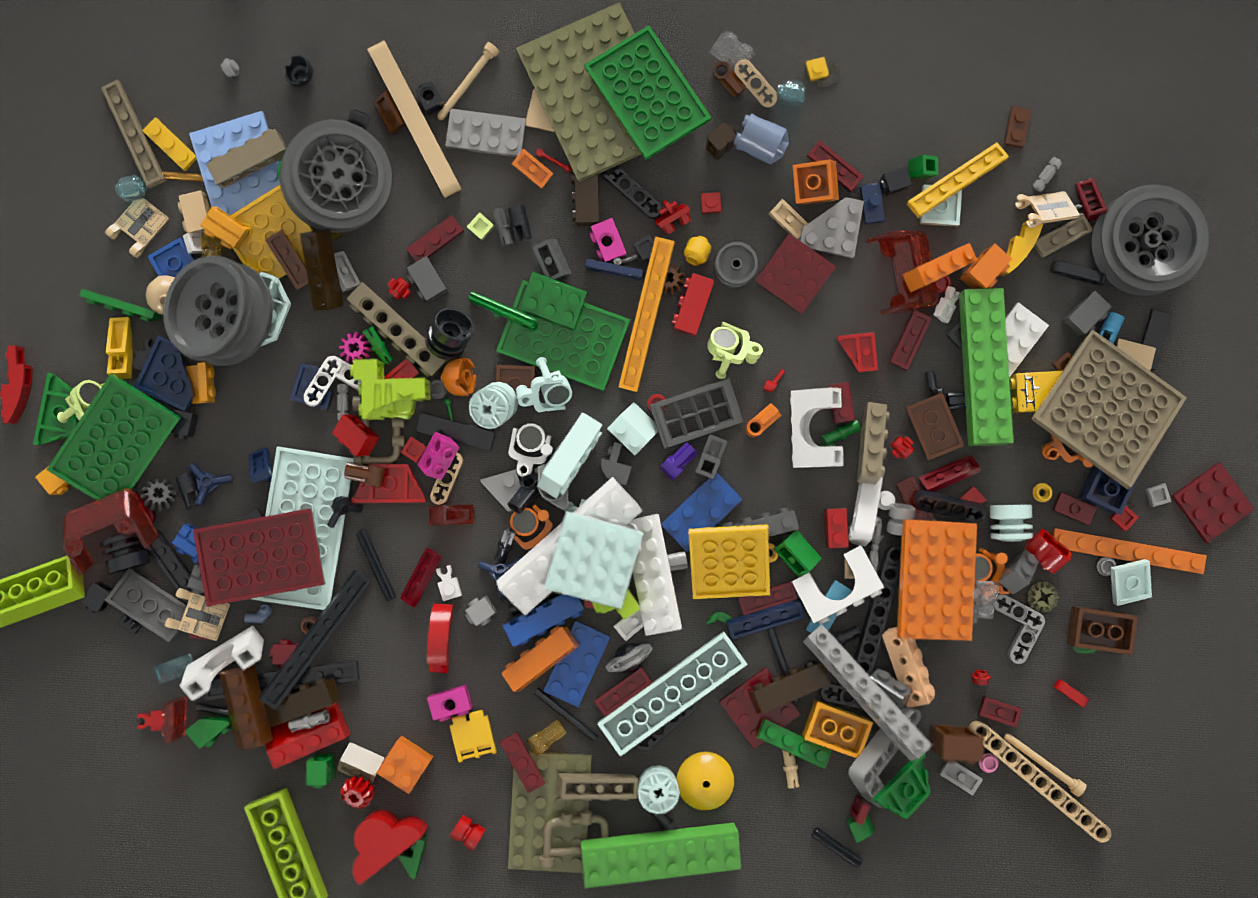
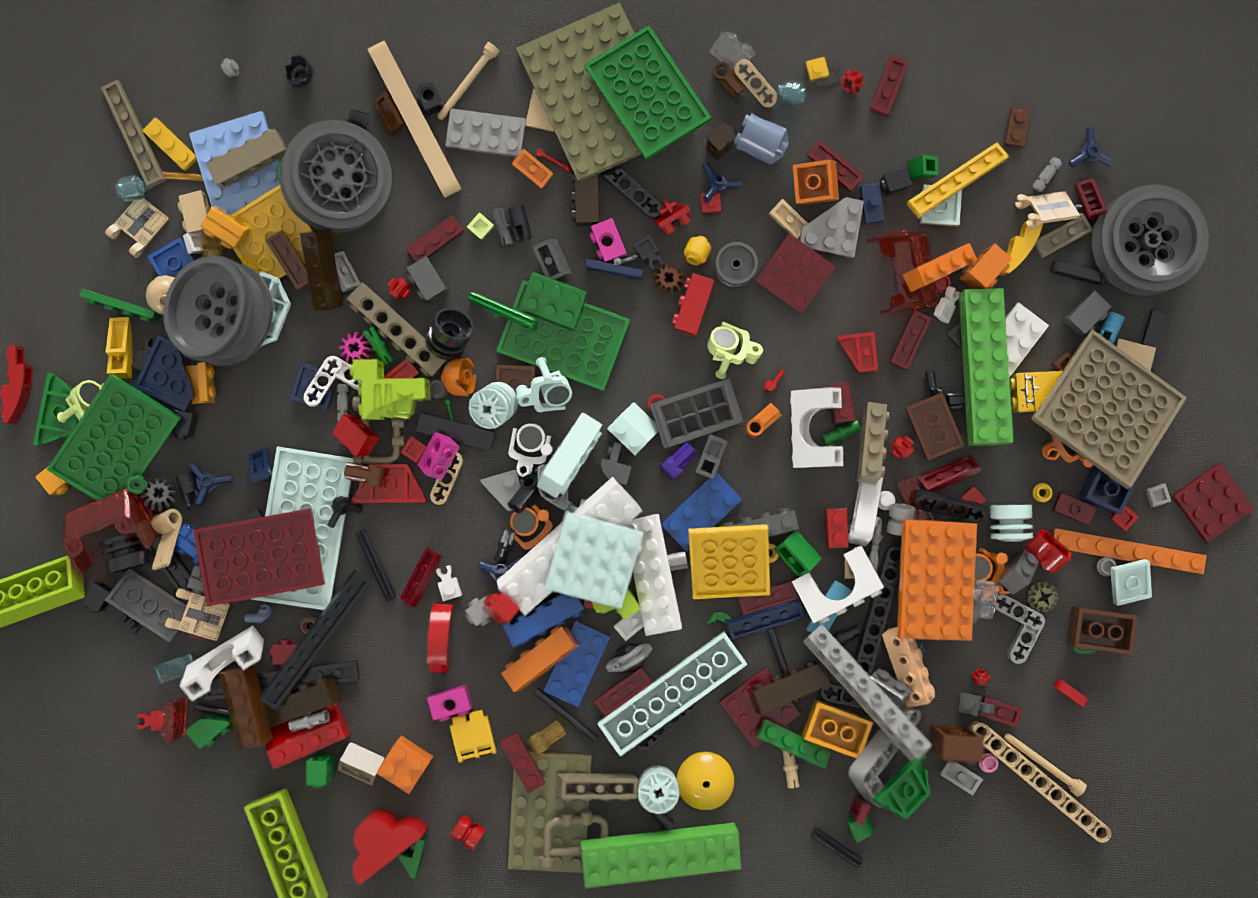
(136, 479): none -> green plate
(168, 525): none -> tan door
(357, 792): red gear -> none
(451, 515): clear red slope -> none
(500, 607): none -> red brick
(646, 314): light orange plate -> none
(717, 182): none -> dark blue piece
(857, 80): none -> red gear
(889, 86): none -> dark red plate
(973, 704): none -> dark grey plate
(1091, 152): none -> dark blue piece

